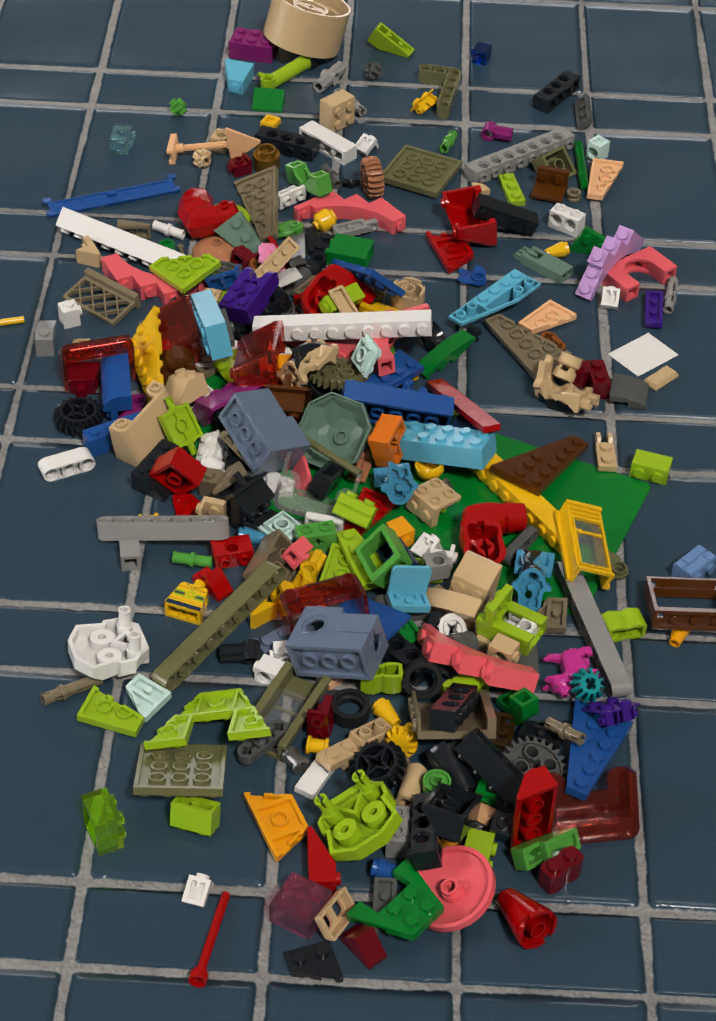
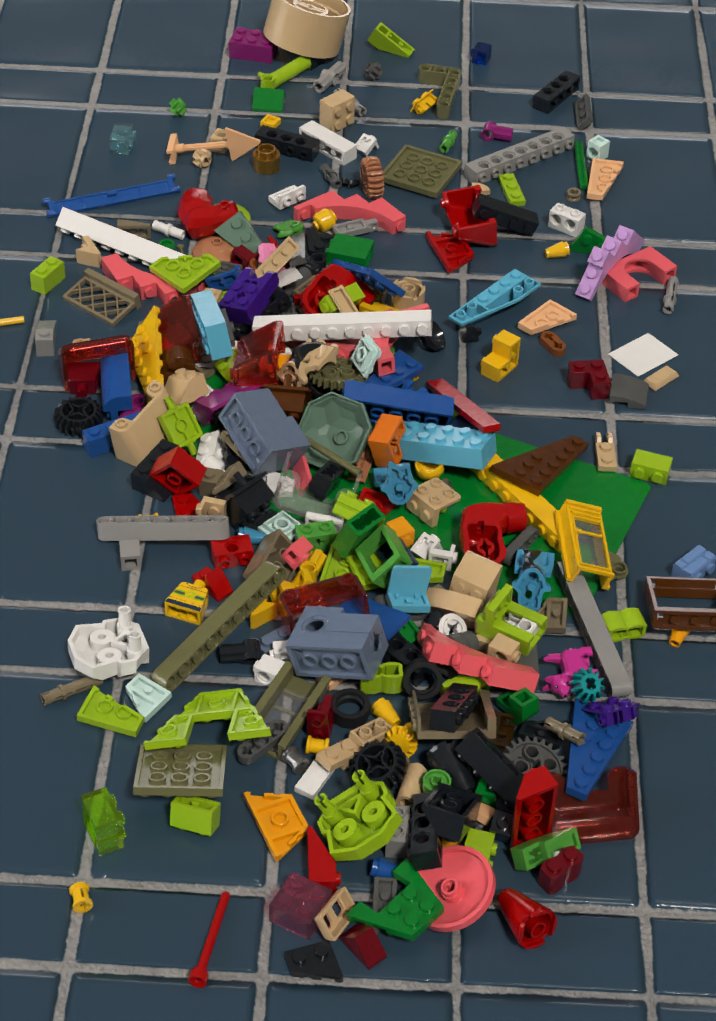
(47, 275): none -> lime brick
(66, 464): white beam -> none
(69, 313): white brick -> none
(80, 897): none -> yellow bush
(192, 559): bright green pin -> none
(197, 890): white bracket -> none
(238, 75): medium azure slope -> none
(240, 165): dark red brick -> none
(260, 198): dark tan wing -> none
(316, 183): bright green arch -> none
(357, 530): none -> green brick
(439, 563): light grey brick -> none
(446, 352): green slope -> none
(476, 277): blue plate -> none
(503, 356): none -> yellow brick
(523, 345): dark tan wing -> none
(544, 263): sand green hinge -> none
(550, 184): reddish brown bracket -> none
(556, 158): olive slope -> none
(564, 397): tan hips -> none
(568, 361): tan wheel -> none
(610, 297): white bracket -> none
(653, 309): dark purple plate -> none

